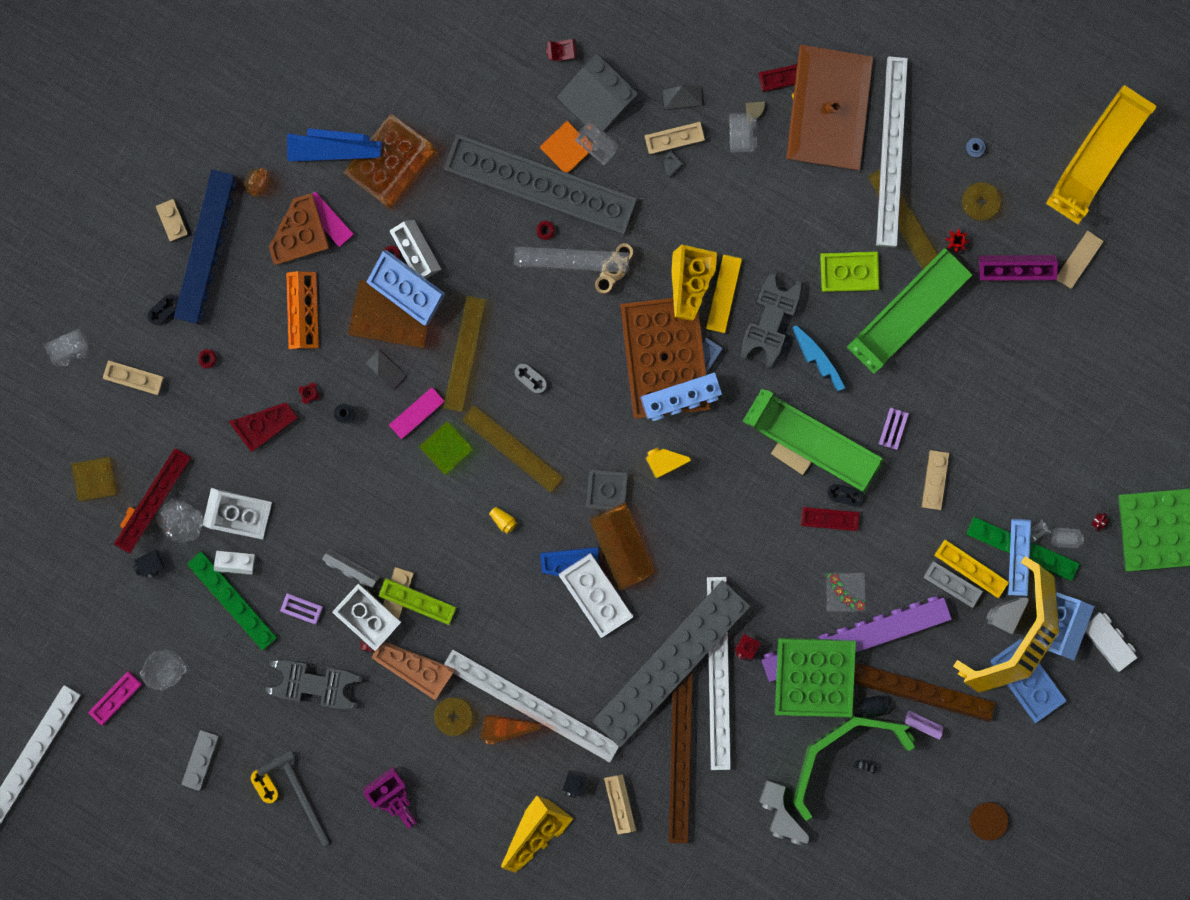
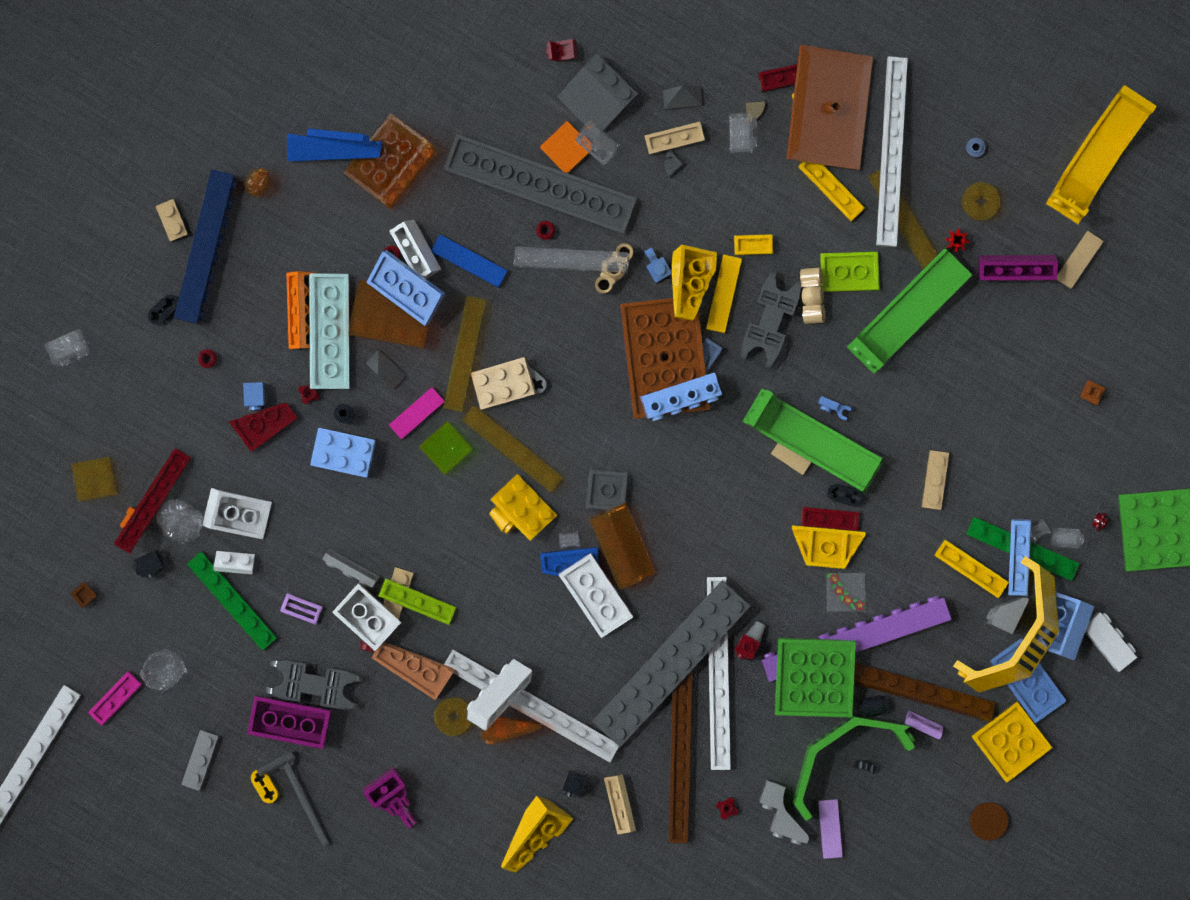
(83, 594): none -> reddish brown plate
(133, 377): tan plate -> none
(254, 395): none -> medium blue brick
(289, 722): none -> magenta brick
(299, 232): dark orange plate -> none
(329, 331): none -> light aqua plate
(331, 222): dark pink tile -> none
(343, 452): none -> light blue brick
(469, 261): none -> blue tile
(499, 694): none -> white brick
(503, 383): none -> tan plate
(523, 507): none -> yellow plate
(569, 539): none -> clear bush
(658, 267): none -> medium blue plate
(664, 461): yellow slope -> none
(727, 803): none -> dark red plate
(753, 244): none -> yellow plate
(756, 631): none -> light grey cone
(812, 295): none -> tan piece
(813, 352): dark azure slope -> none
(827, 546): none -> yellow wing
(829, 405): none -> medium blue plate
(830, 828): none -> lavender tile
(832, 189): none -> yellow tile
(898, 413): lavender tile -> none
(952, 584): light grey plate -> none
(1011, 742): none -> yellow plate
(1092, 392): none -> dark orange tile

